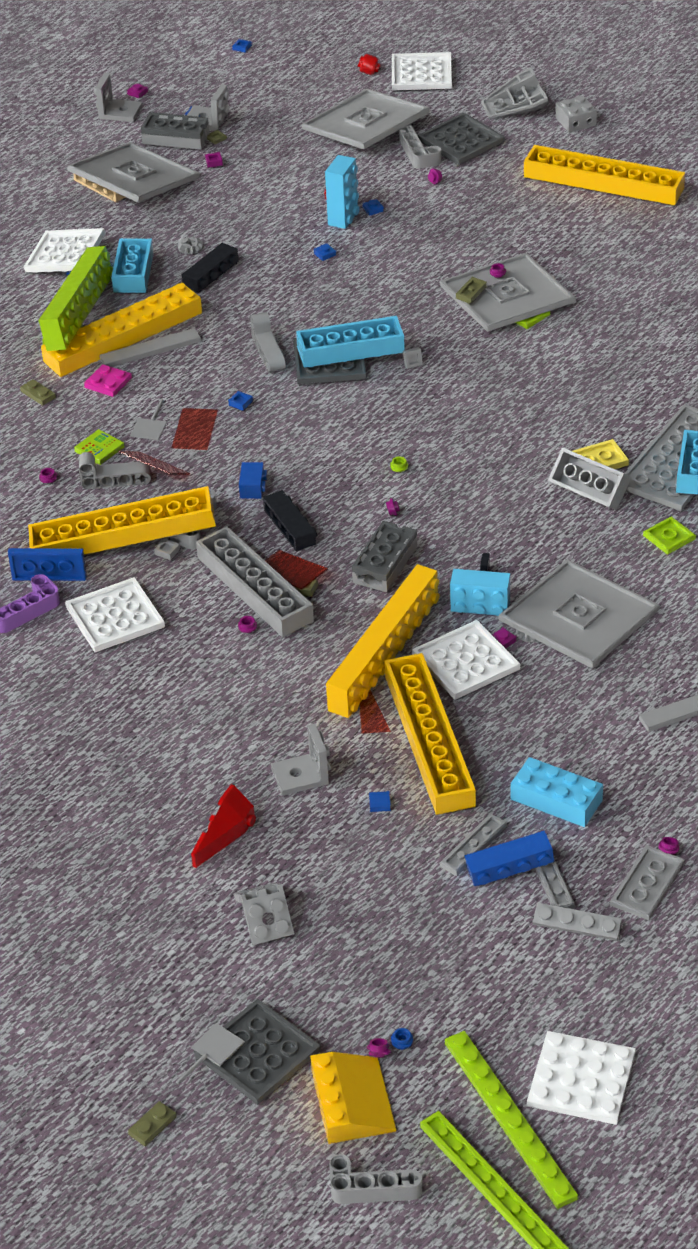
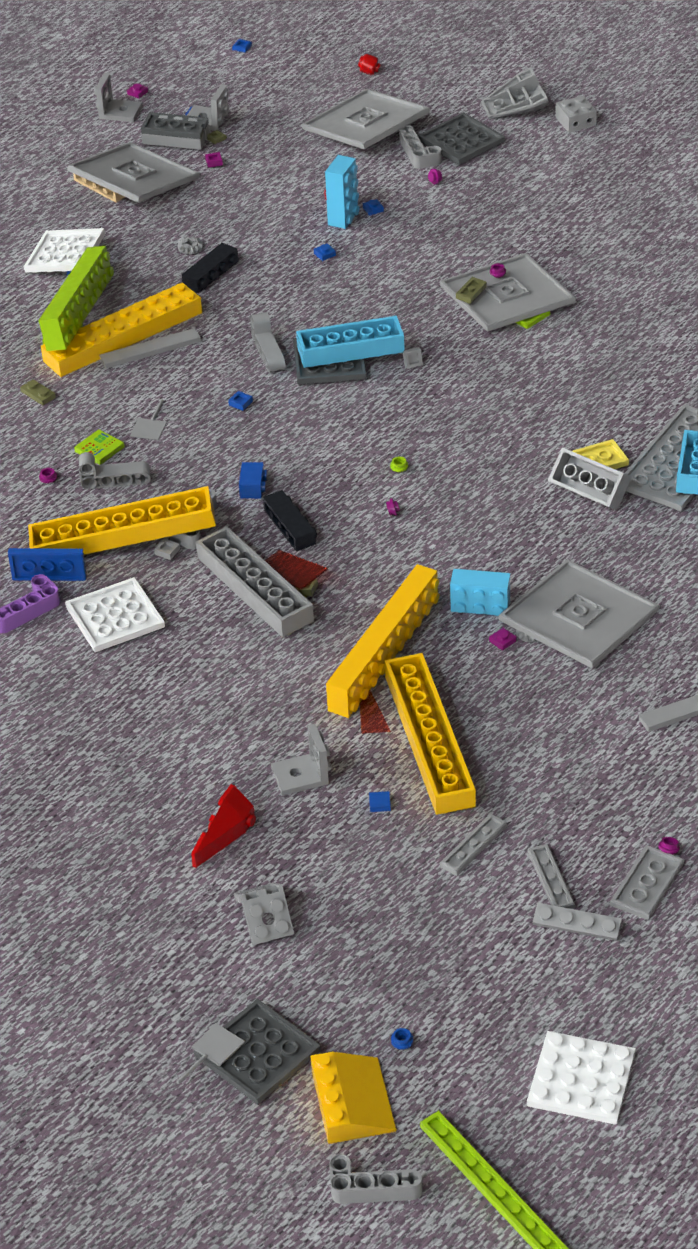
(107, 380): dark pink plate -> none
(132, 266): medium azure brick -> none
(152, 1123): olive plate -> none
(155, 463): clear red piece -> none
(194, 429): clear red piece -> none
(247, 624): magenta plate -> none
(378, 1047): magenta plate -> none
(384, 556): dark grey piece -> none
(421, 71): white plate -> none
(467, 659): white plate -> none
(485, 562): black tile -> none
(509, 858): blue brick -> none
(511, 1120): lime plate -> none
(556, 791): medium azure brick -> none
(604, 174): yellow brick -> none
(669, 535): lime tile -> none

